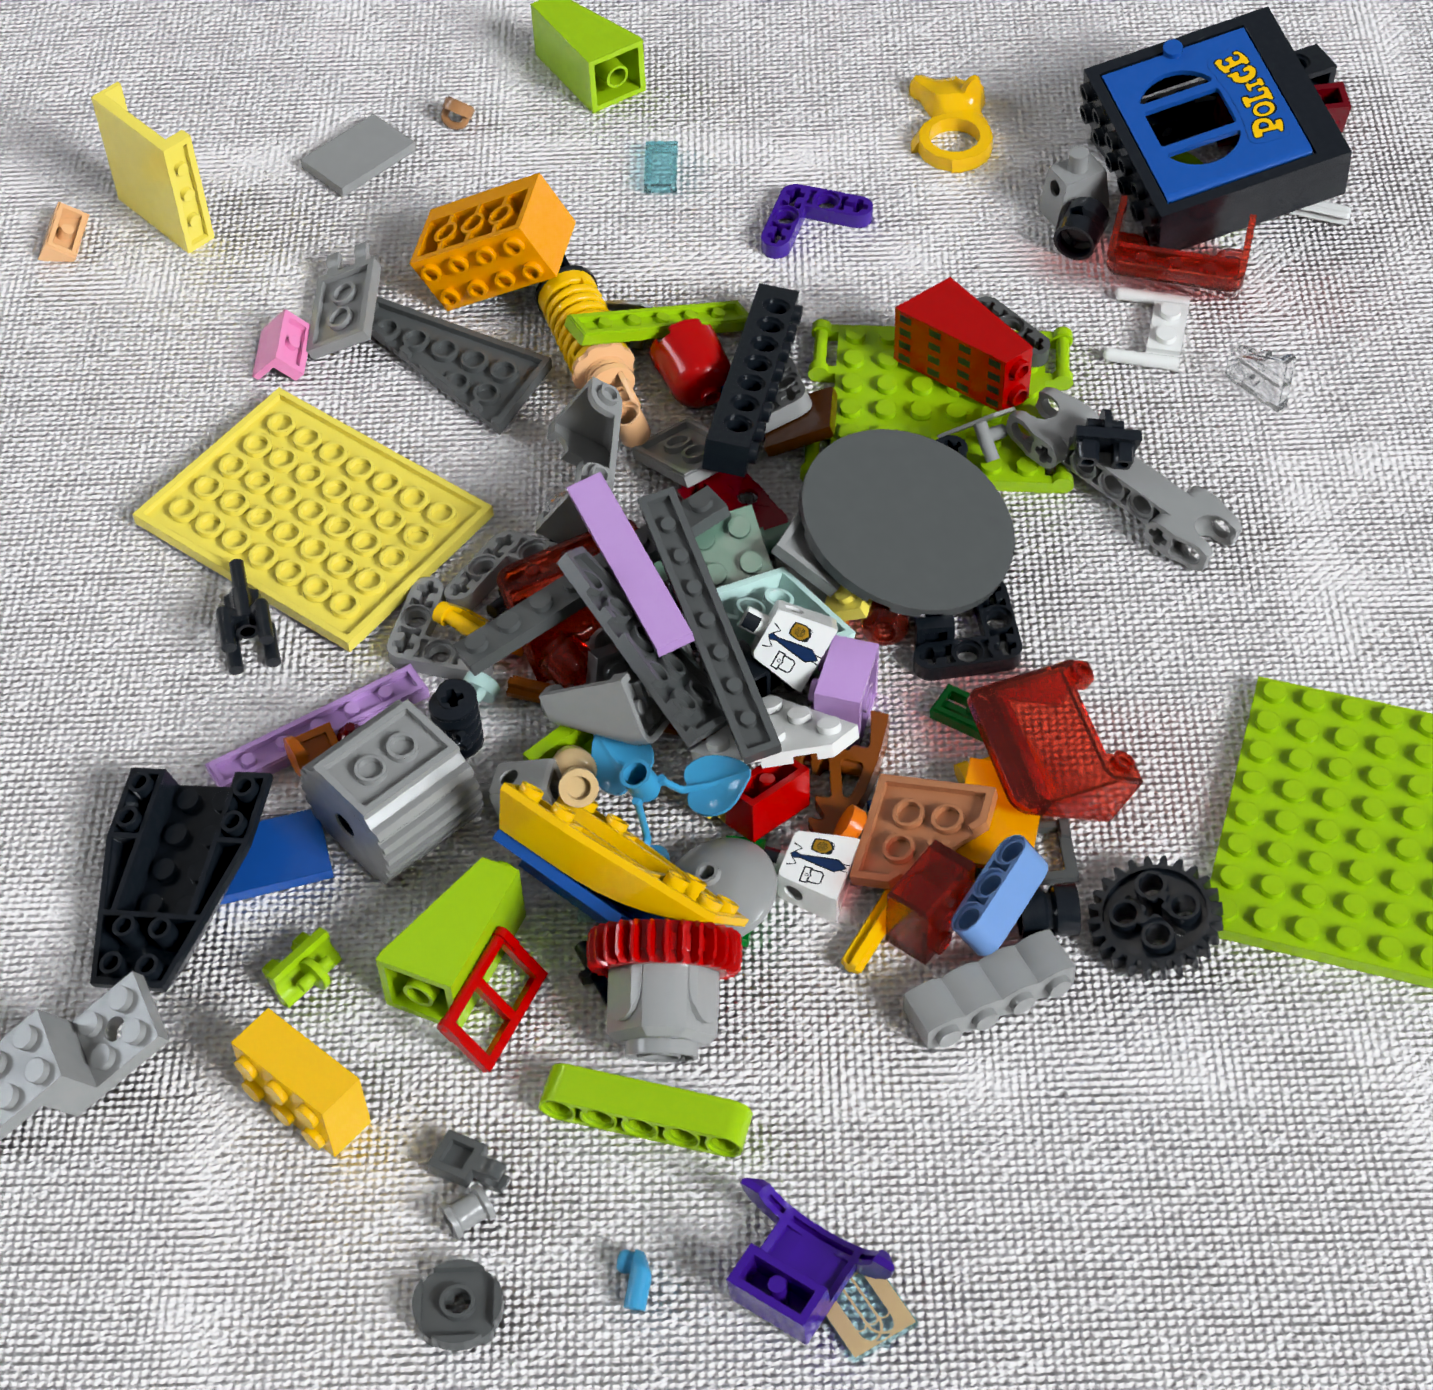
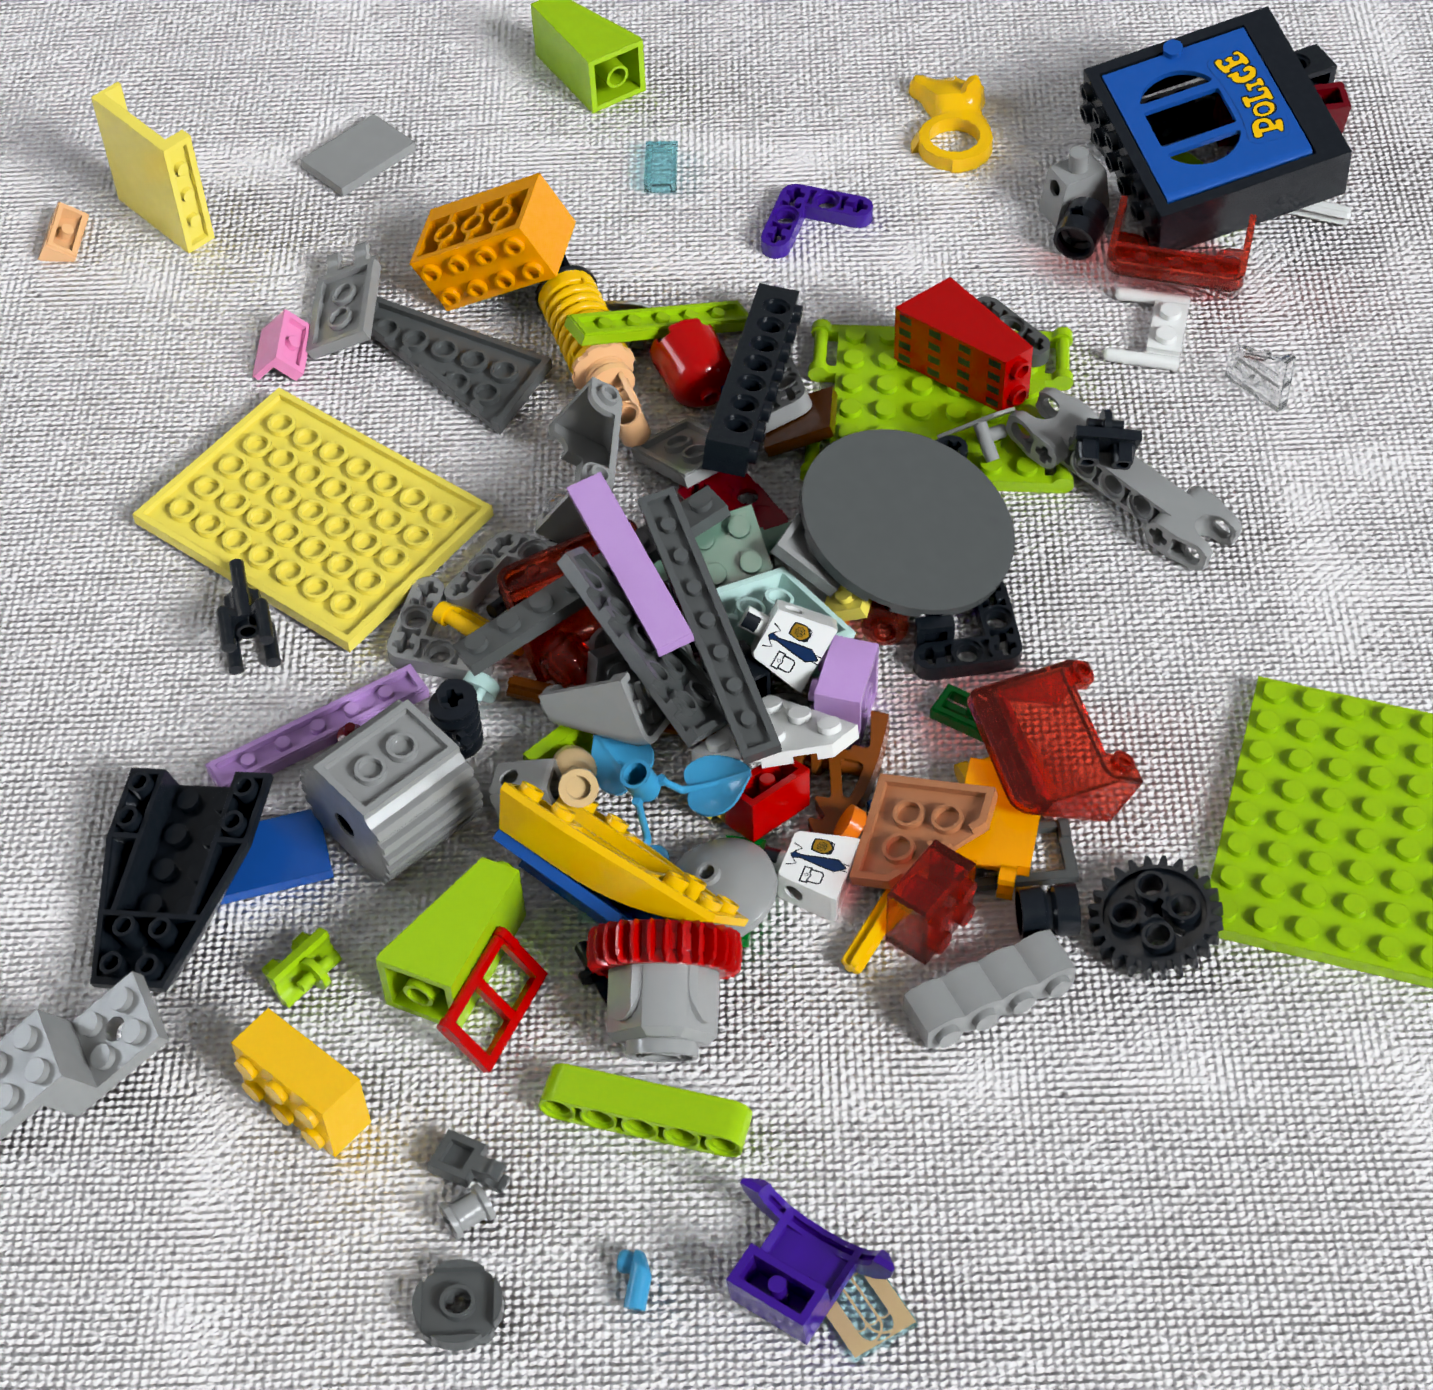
(309, 745): orange tile -> none
(459, 108): medium nougat tile -> none
(999, 895): medium blue beam -> none

